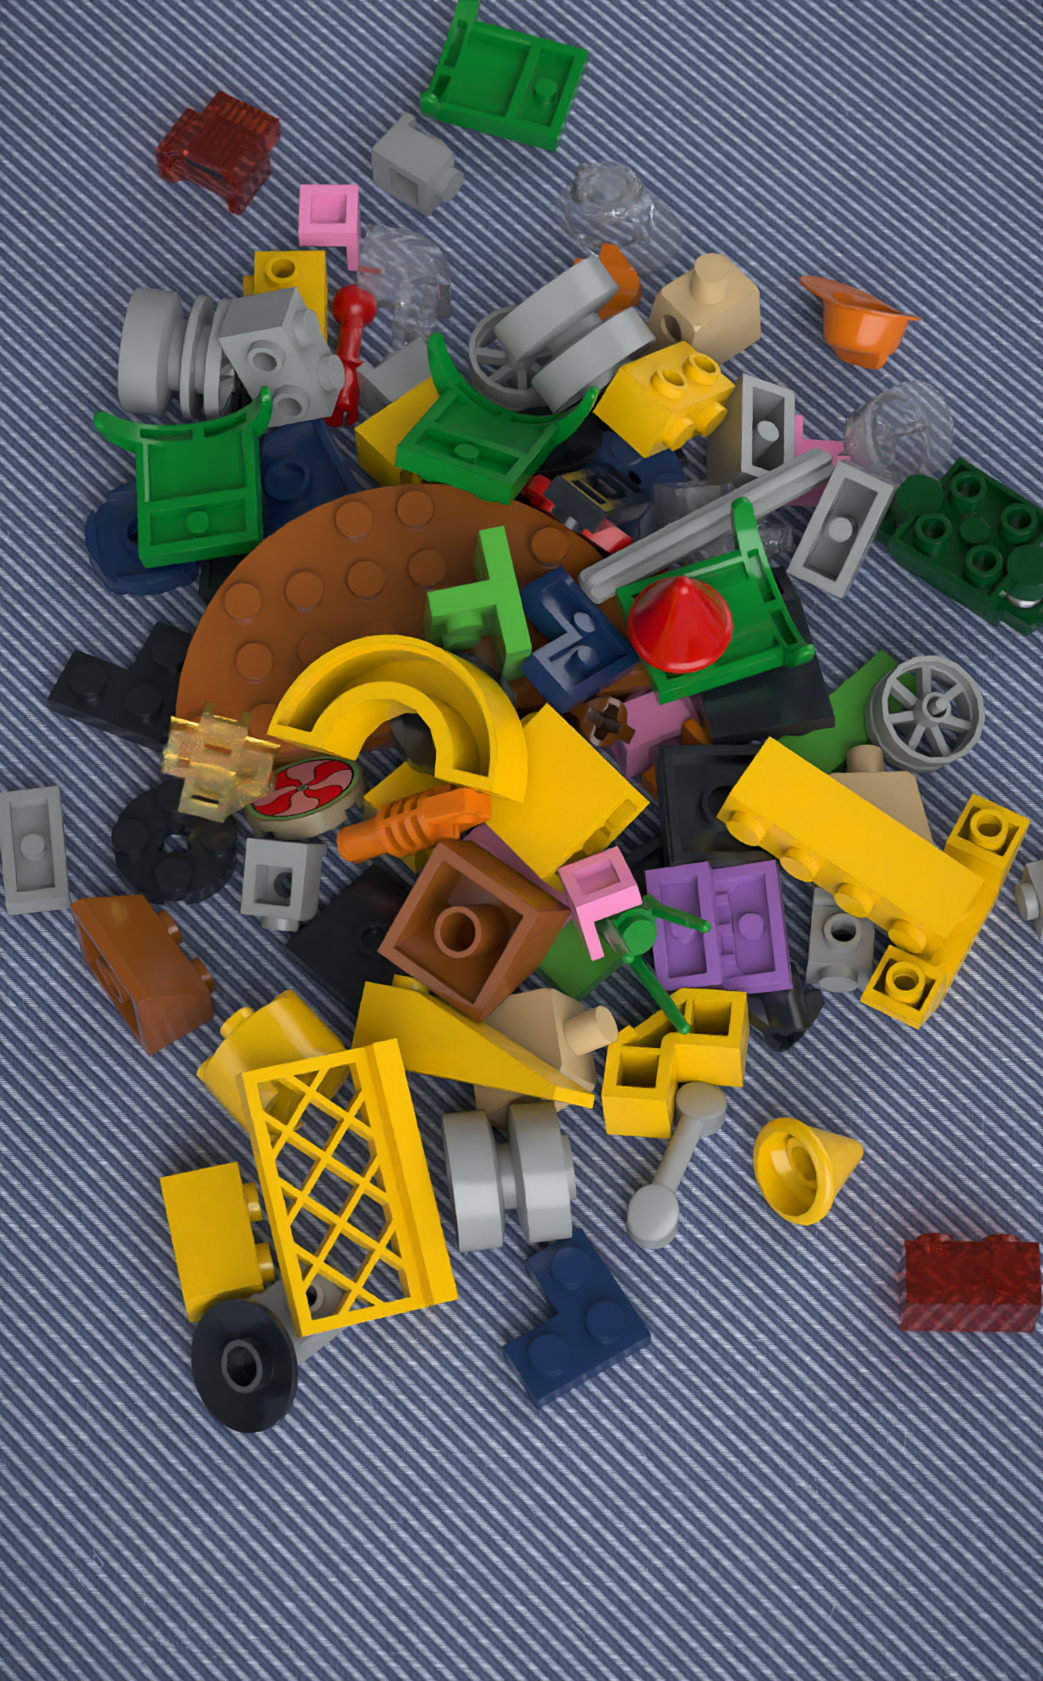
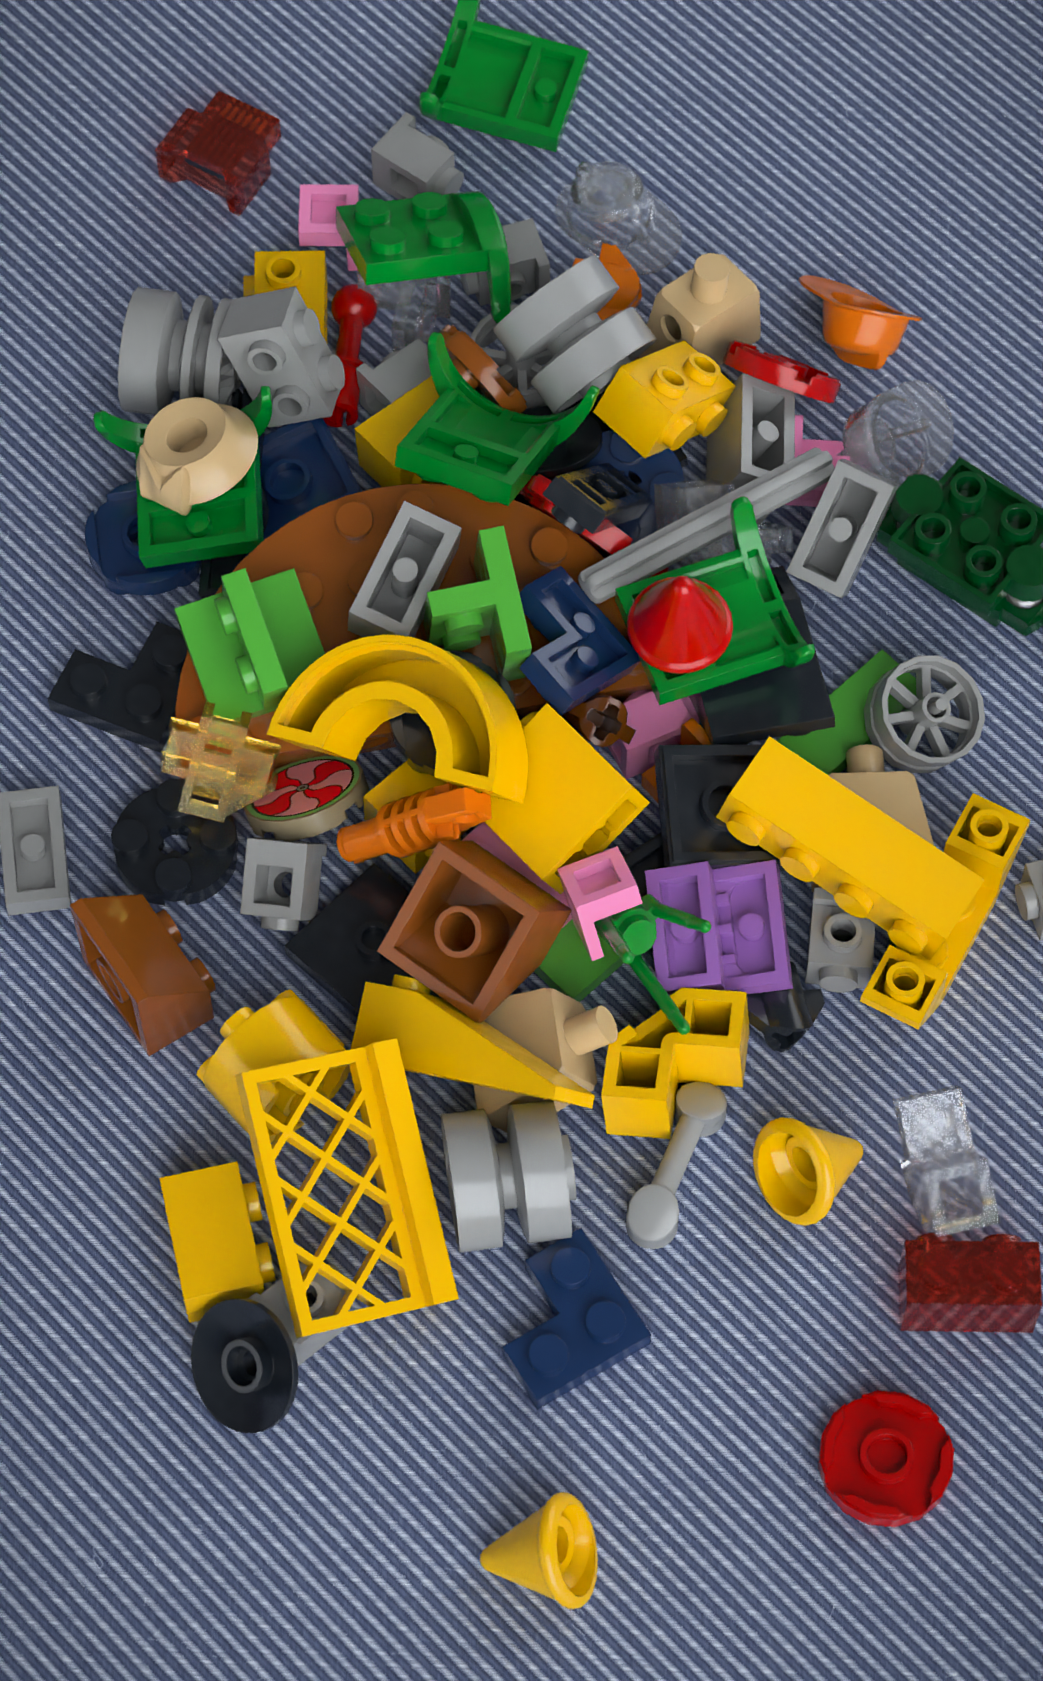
(194, 453): none -> tan piece
(250, 641): none -> bright green bracket
(405, 569): none -> light grey brick
(428, 240): none -> green piece
(480, 370): none -> dark orange plate
(527, 264): none -> light grey brick
(549, 1552): none -> yellow hat
(782, 371): none -> red tile
(885, 1459): none -> red tile
(940, 1168): none -> clear brick

